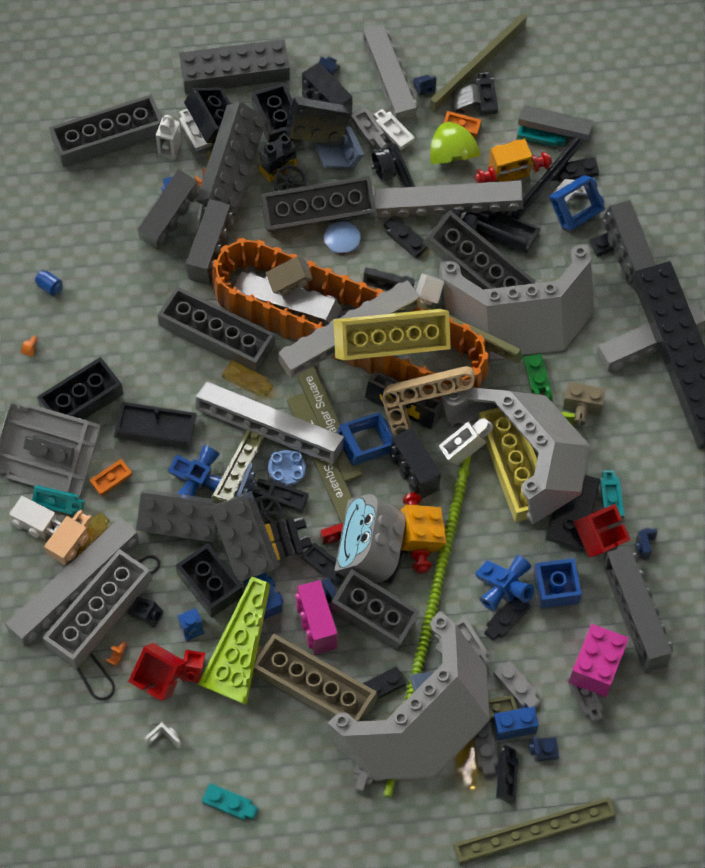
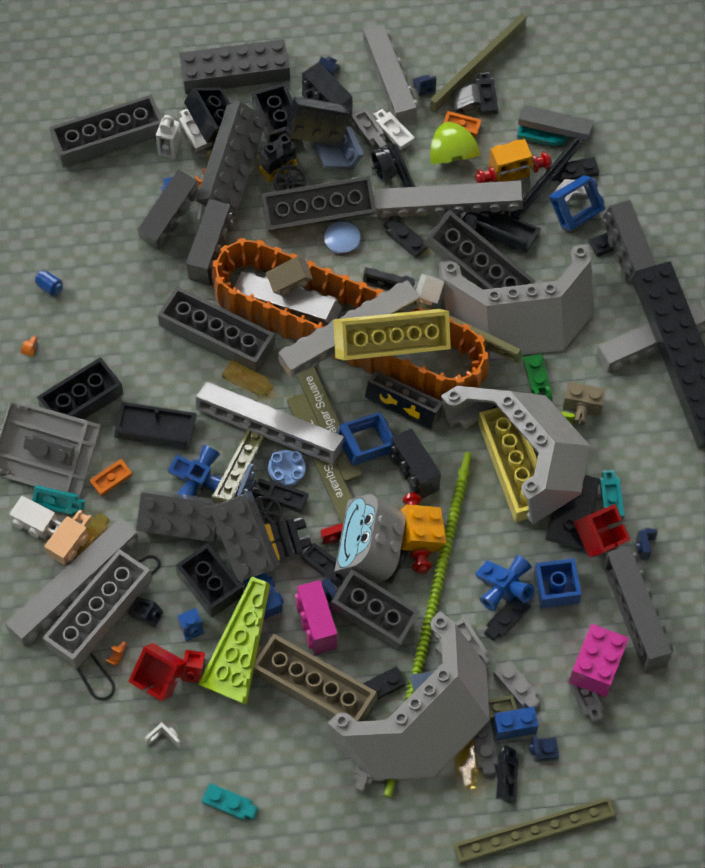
(421, 393): tan beam -> none
(466, 441): white brick -> none

